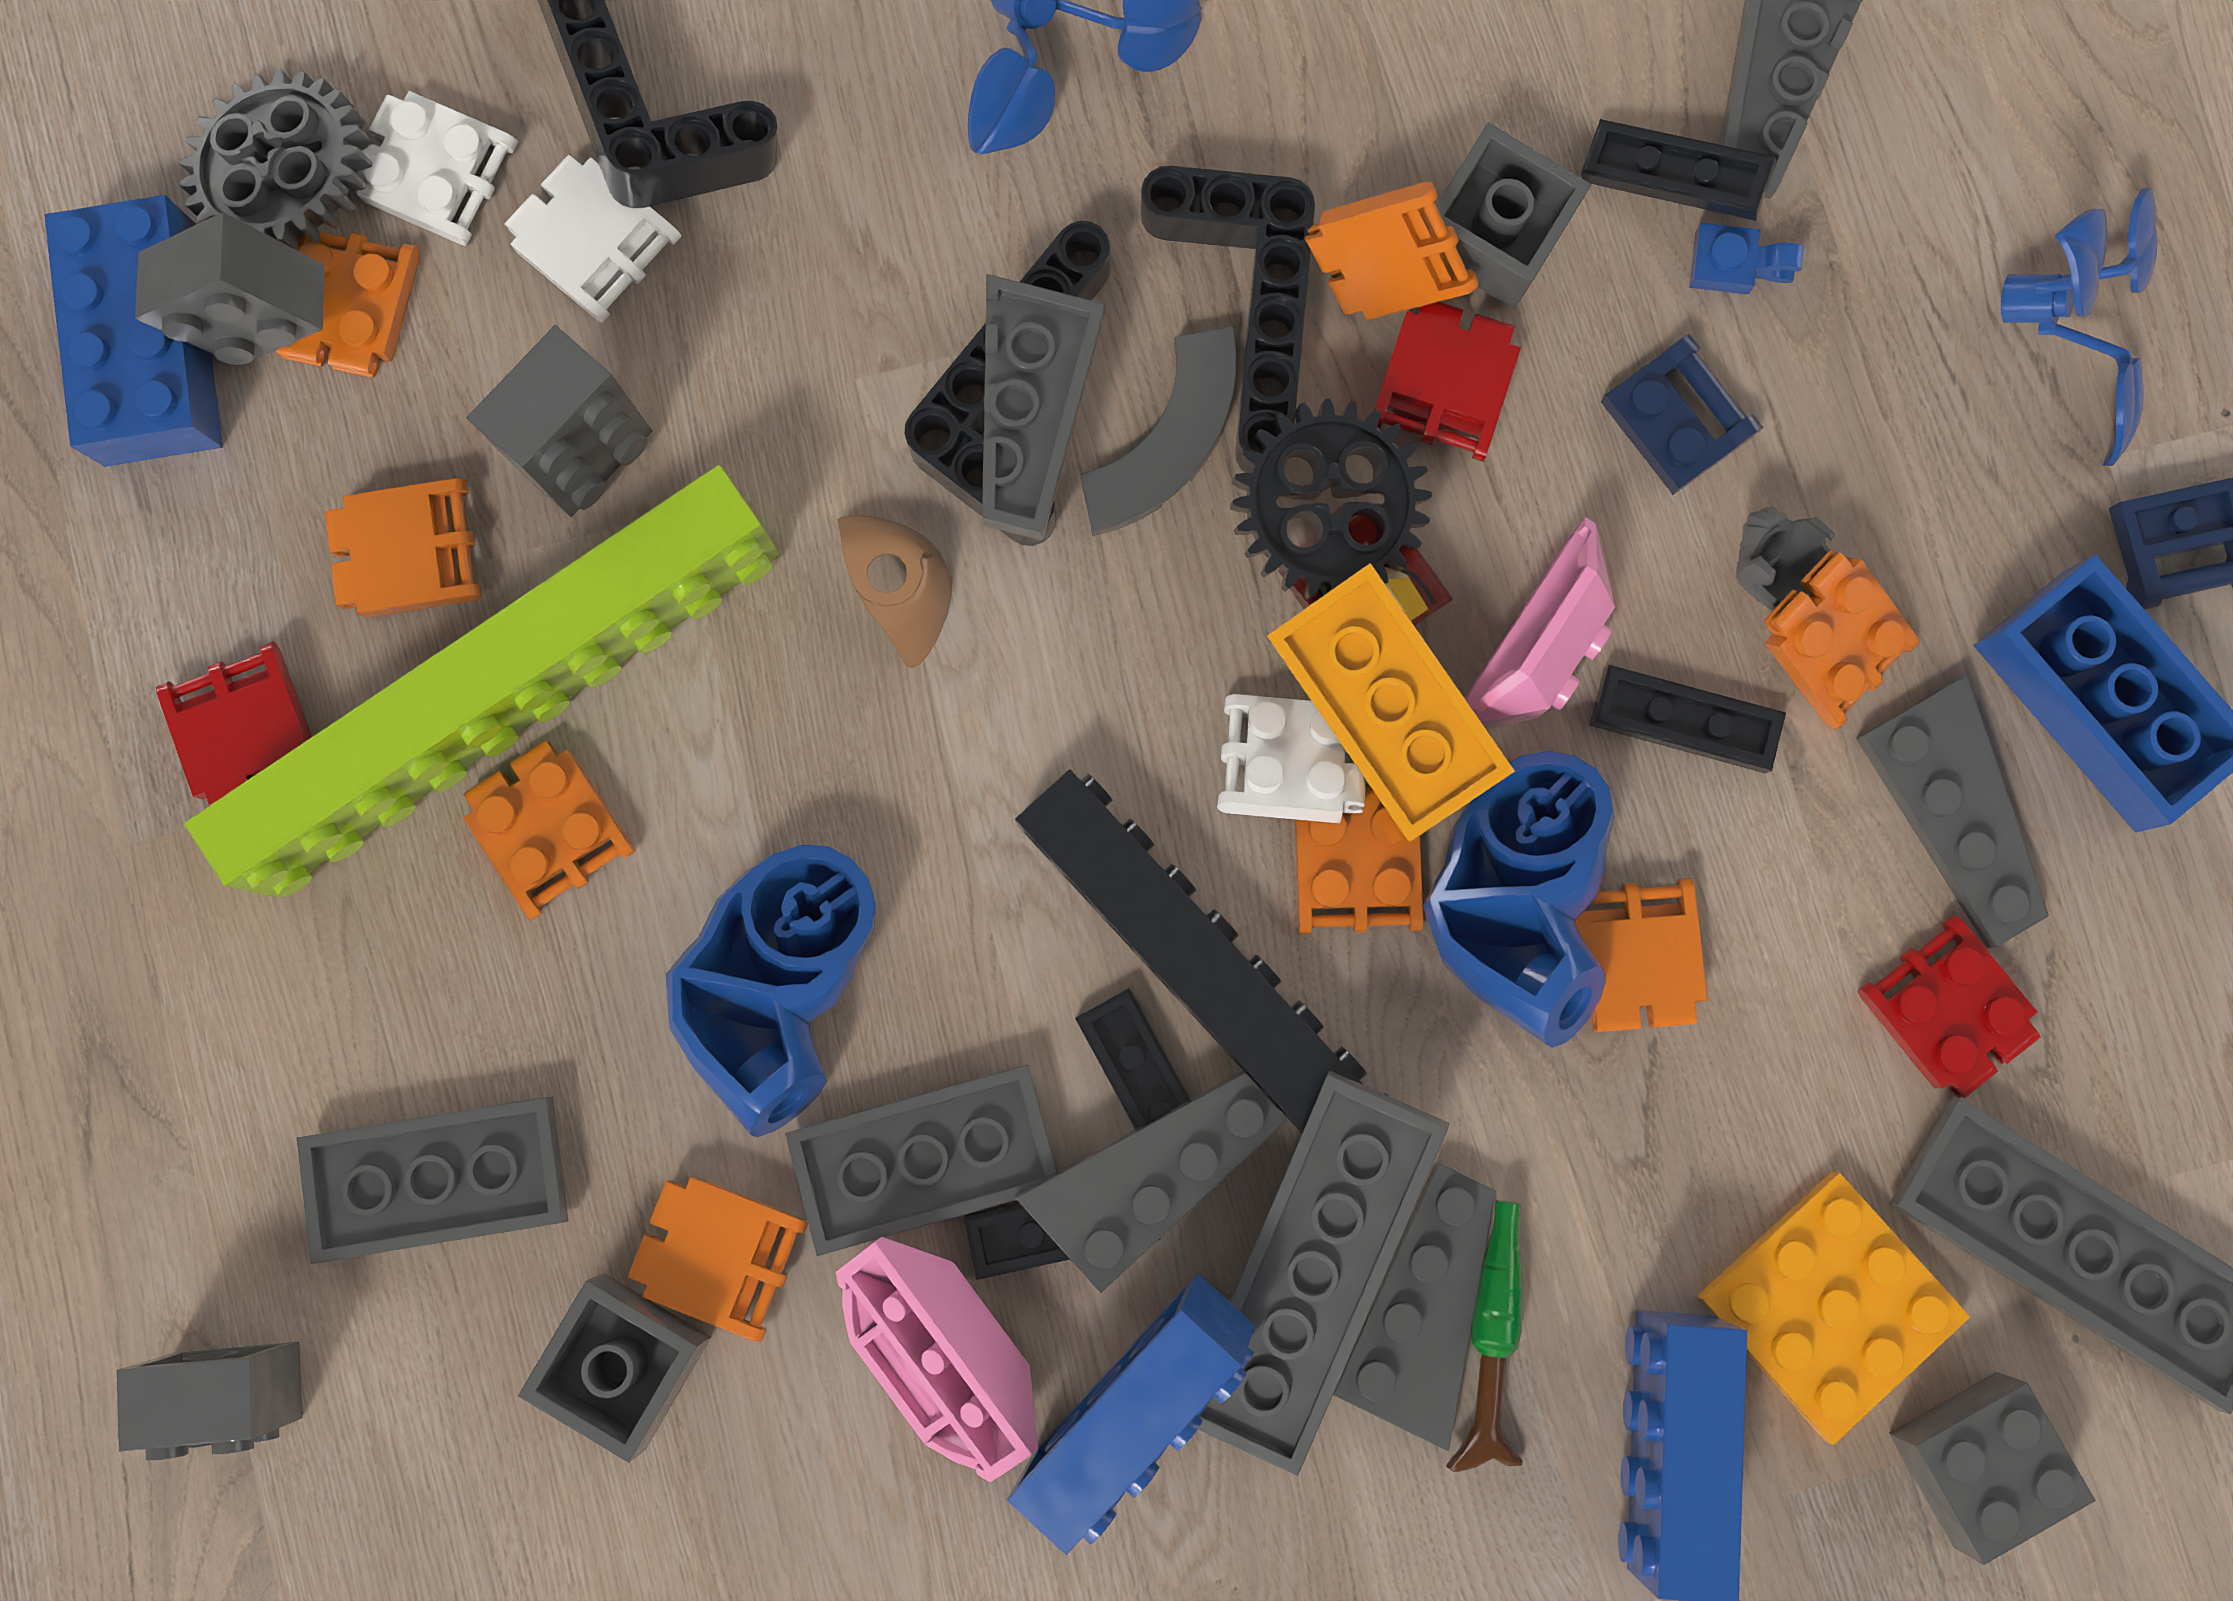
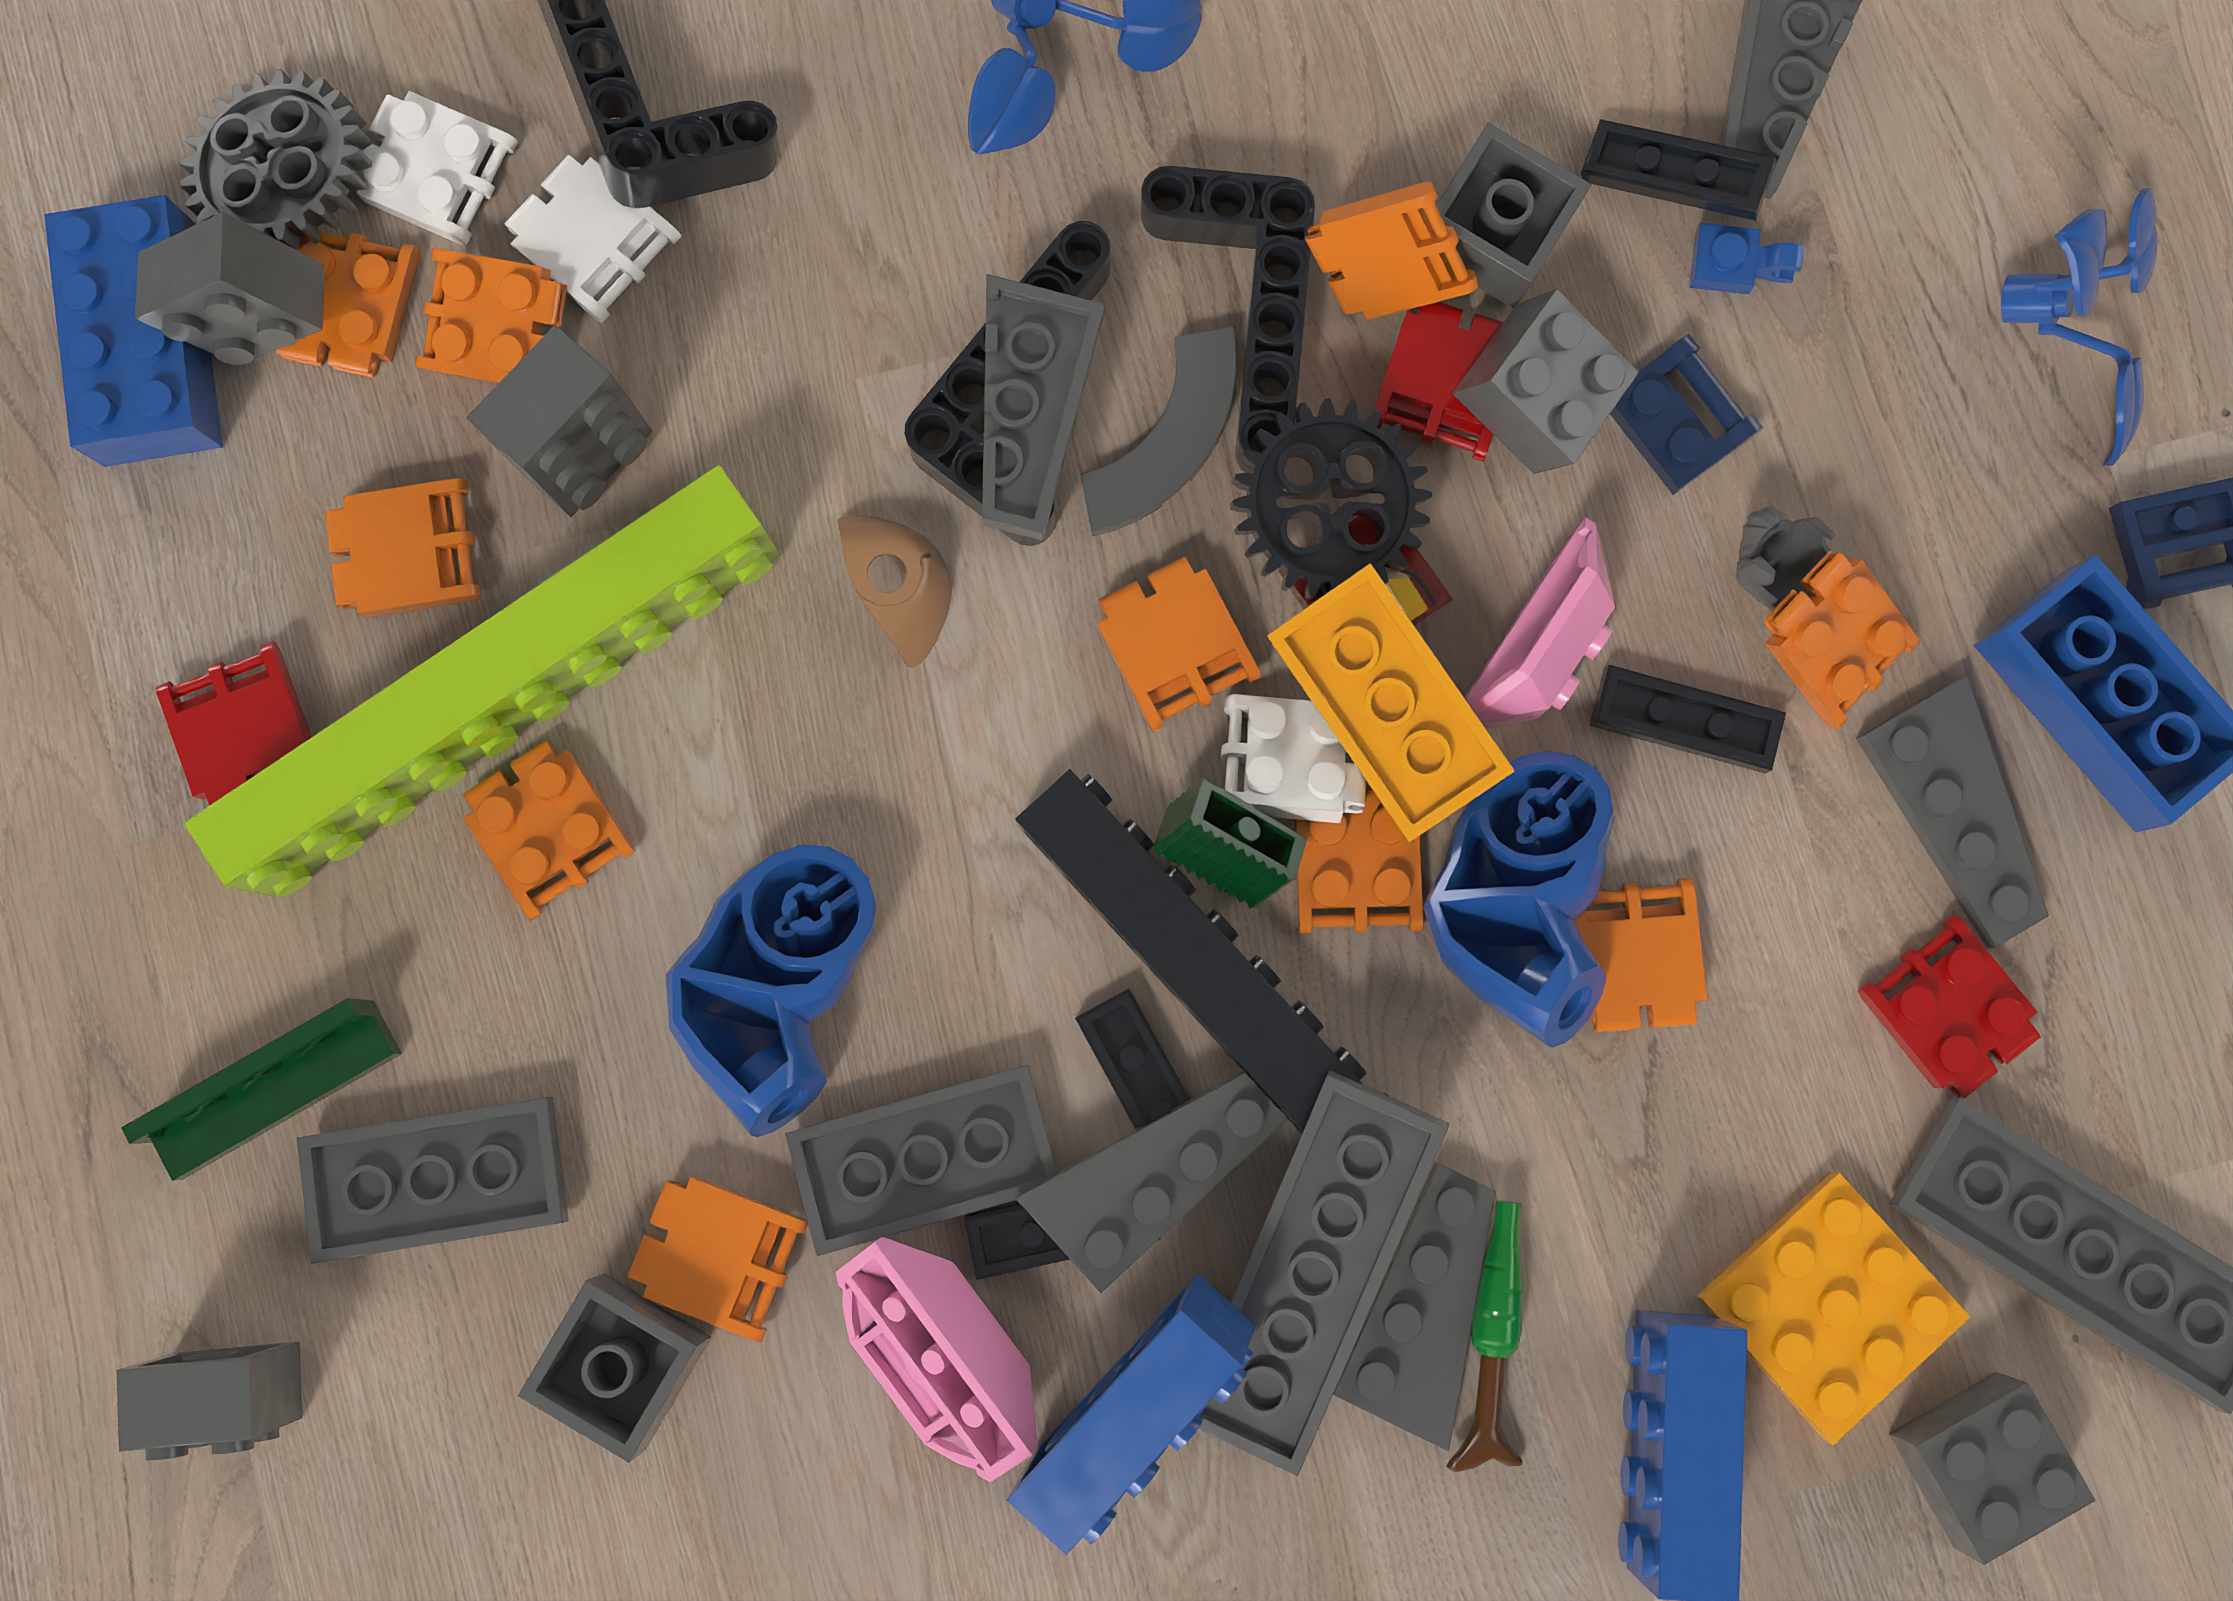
(266, 1087): none -> dark green fence
(486, 314): none -> orange plate
(1174, 641): none -> orange plate
(1229, 843): none -> dark green brick
(1546, 382): none -> dark grey brick

